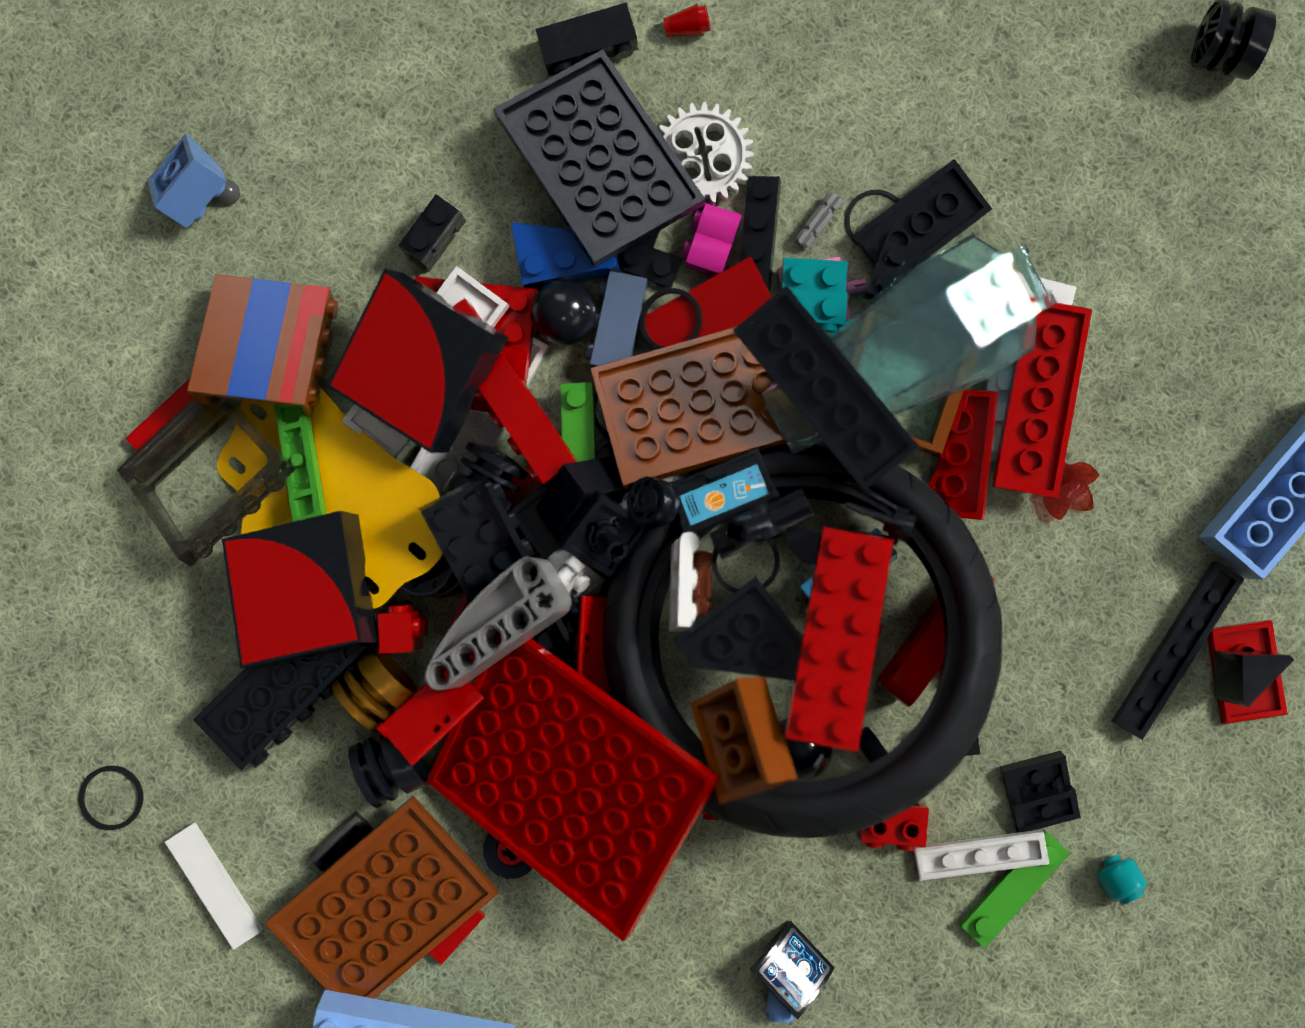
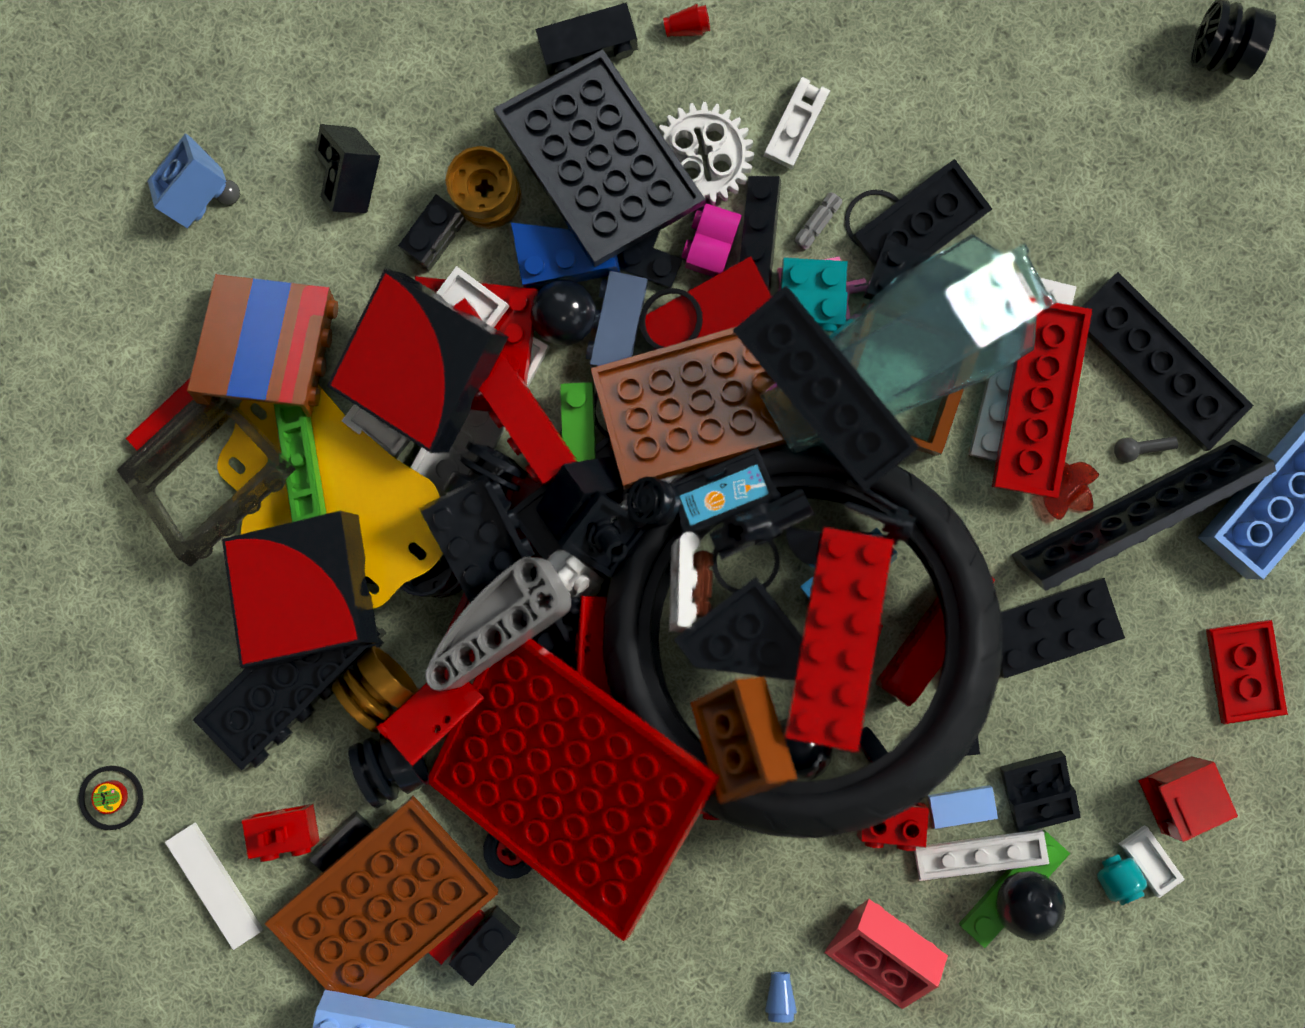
(109, 797): none -> tile
(281, 832): none -> red brick
(349, 166): none -> black panel
(401, 629): red brick -> none
(471, 176): none -> pearl gold wheel
(484, 945): none -> black brick
(793, 969): slope -> none
(796, 124): none -> white plate
(887, 954): none -> coral slope
(962, 807): none -> light blue tile
(966, 458): red wing -> none
(1030, 905): none -> black piece
(1058, 627): none -> black plate
(1129, 449): none -> dark grey bar
(1142, 513): none -> black plate
(1152, 861): none -> white tile
(1164, 363): none -> black plate
(1177, 649): black plate -> none
(1188, 798): none -> red piece
(1246, 674): black slope -> none

